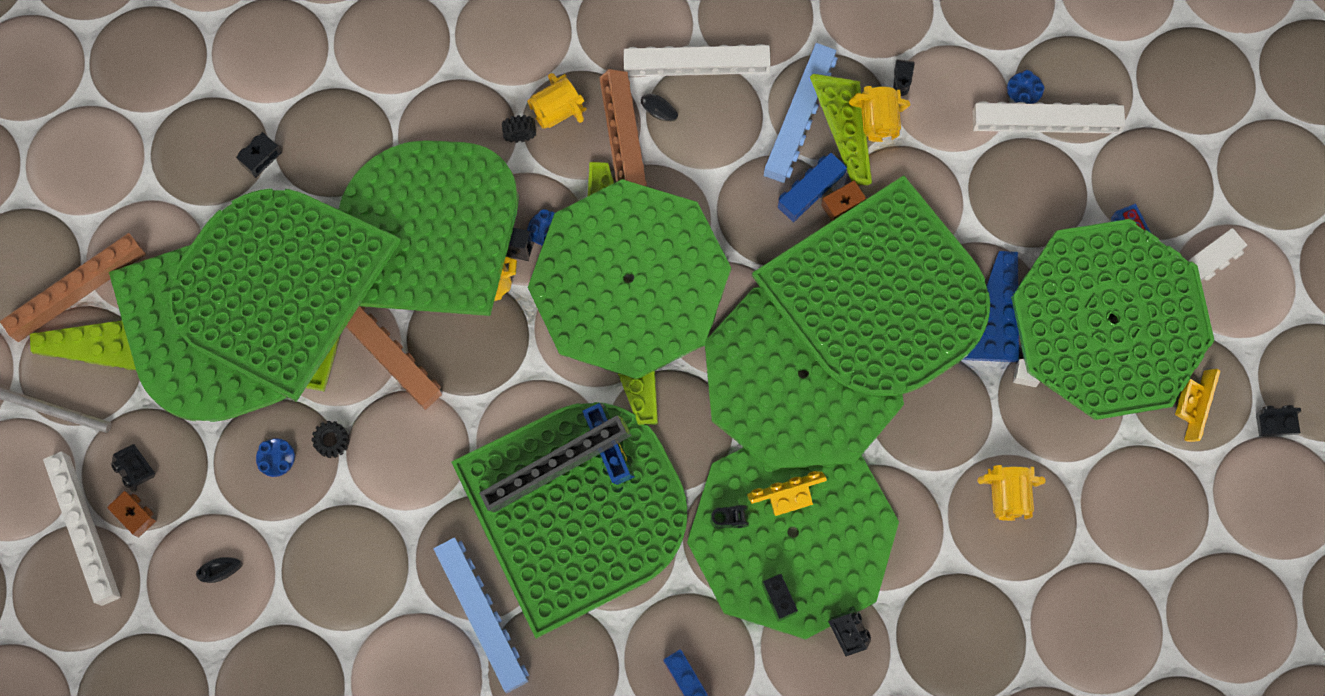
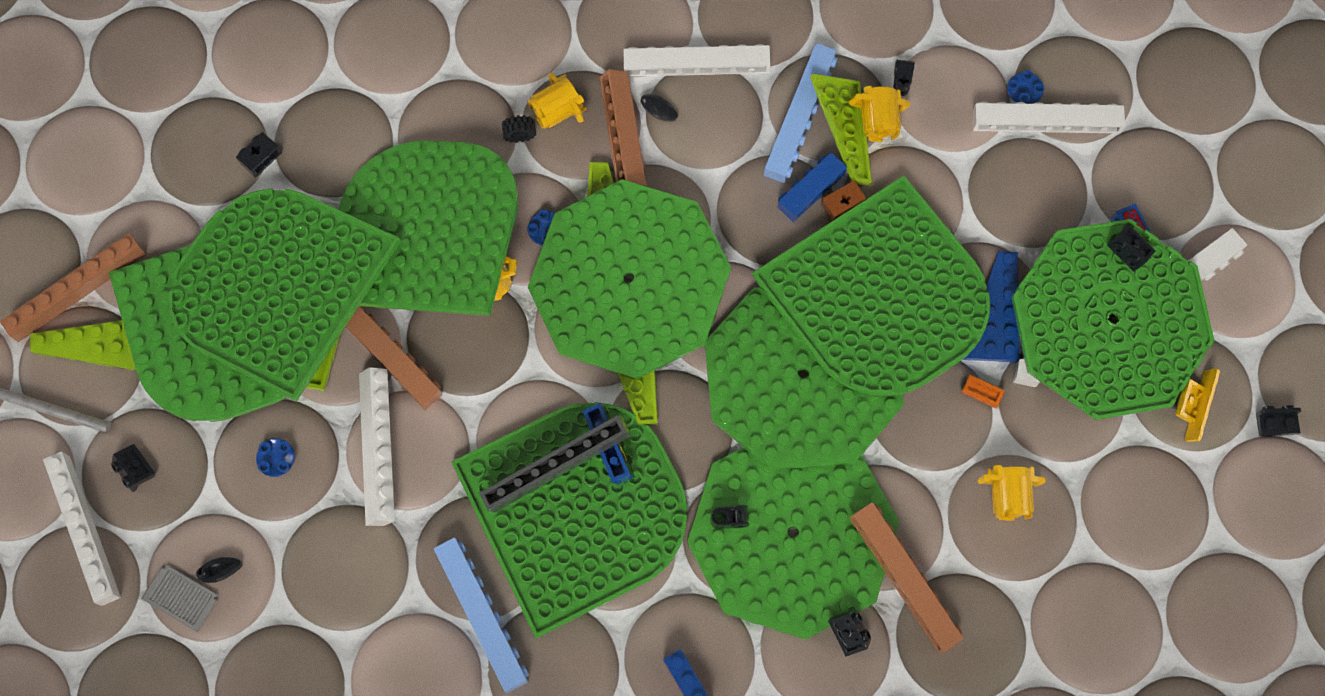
(122, 510): dark orange brick -> none
(180, 597): none -> light grey window
(322, 431): black tyre -> none
(376, 447): none -> white brick
(520, 244): black brick -> none
(779, 597): black brick -> none
(788, 495): yellow bracket -> none
(906, 578): none -> nougat brick
(983, 391): none -> orange plate
(1131, 248): none -> black bracket

